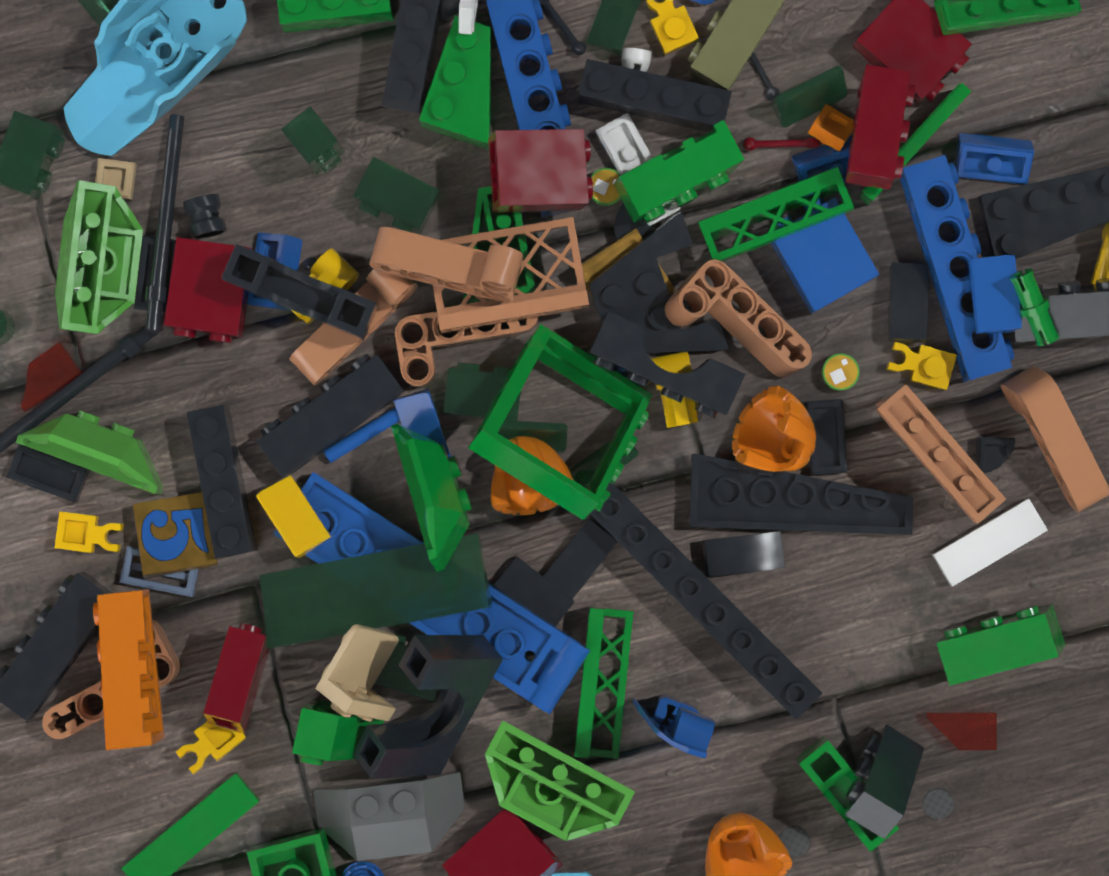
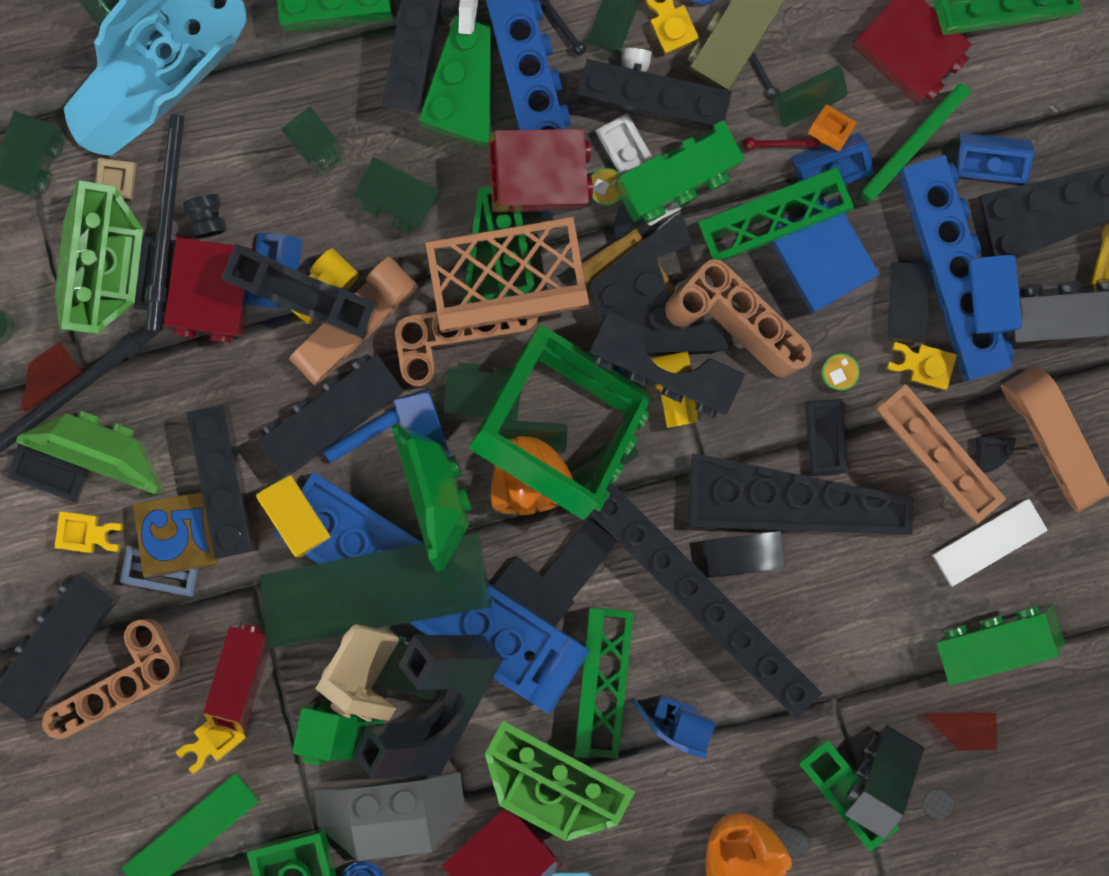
(128, 670): orange wedge -> none
(448, 264): nougat beam -> none
(774, 432): orange hair -> none
(879, 127): dark red wedge -> none
(1034, 307): green pin -> none

